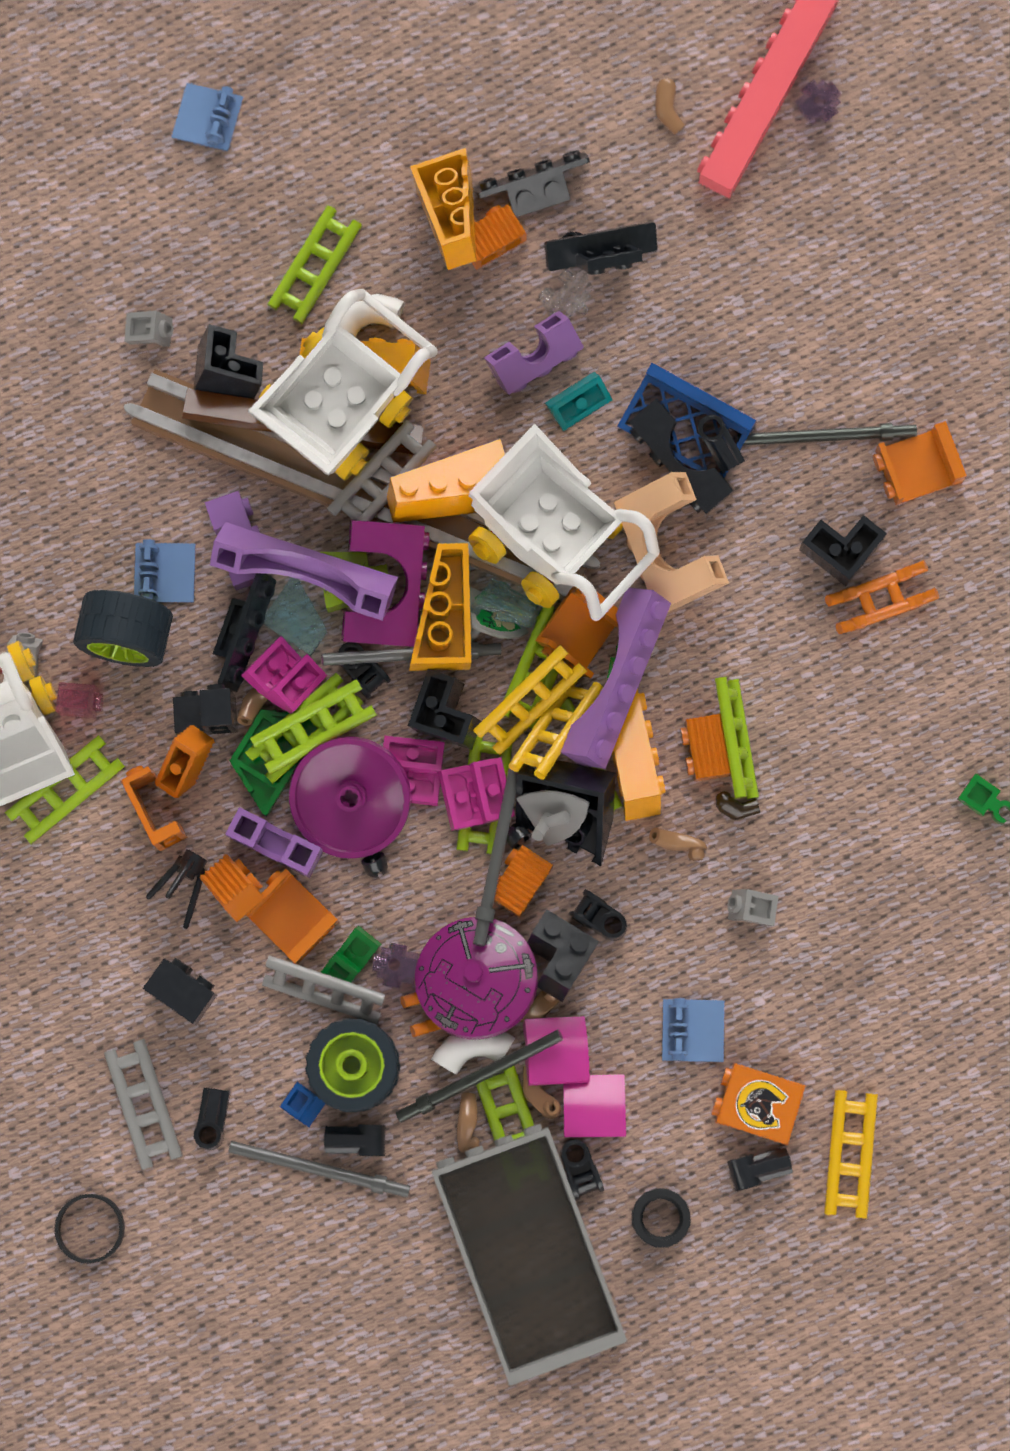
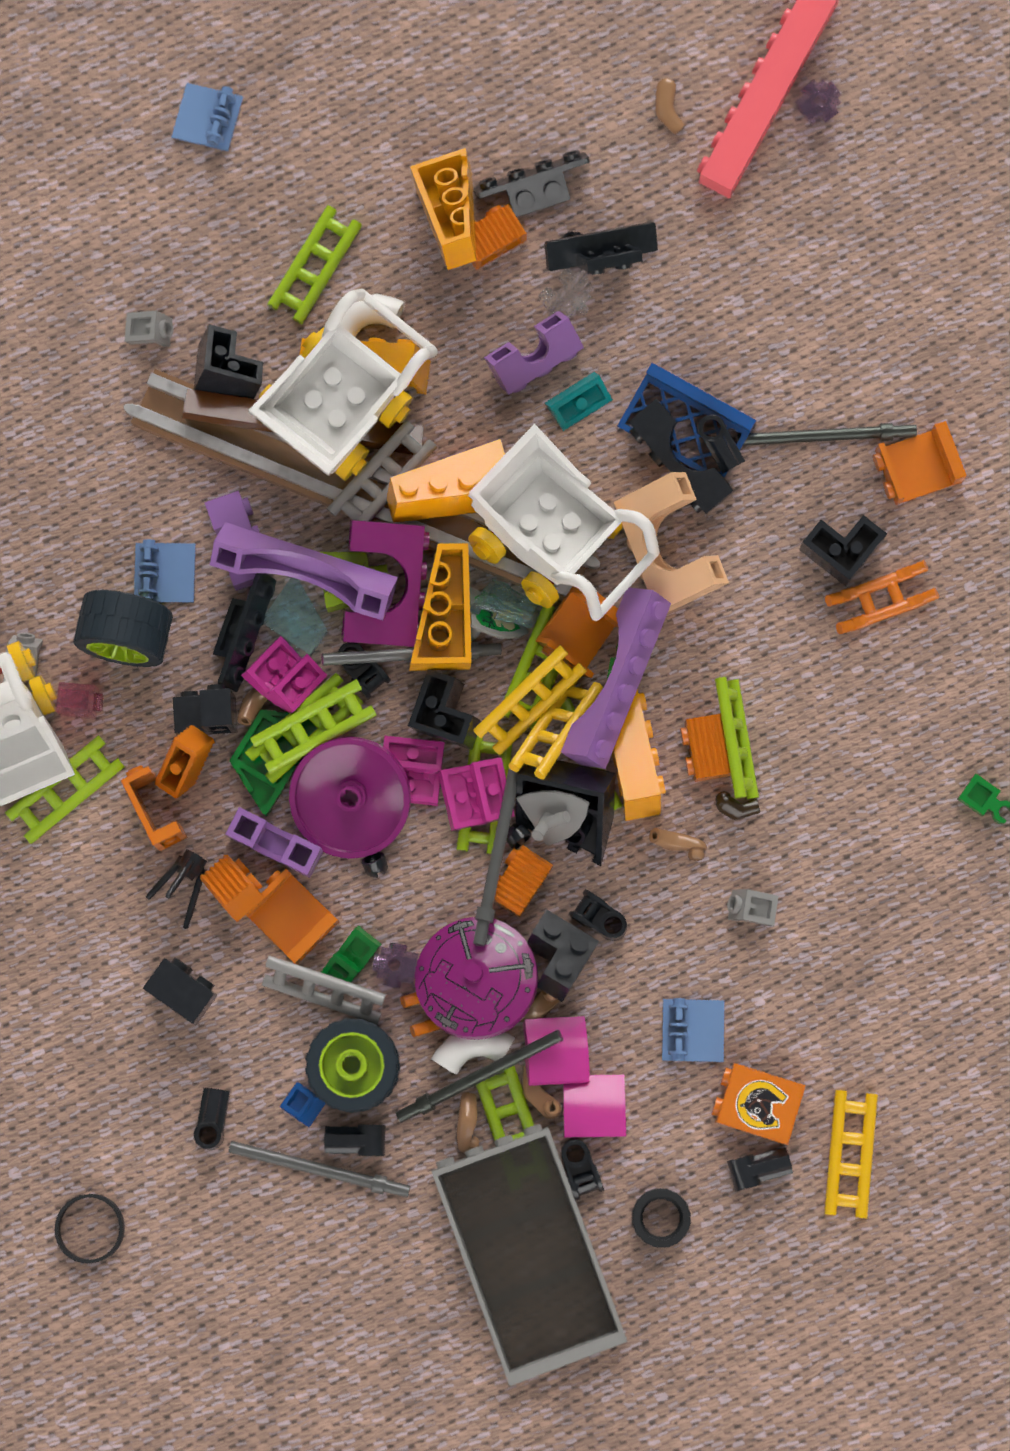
(160, 1113): light grey bar -> none

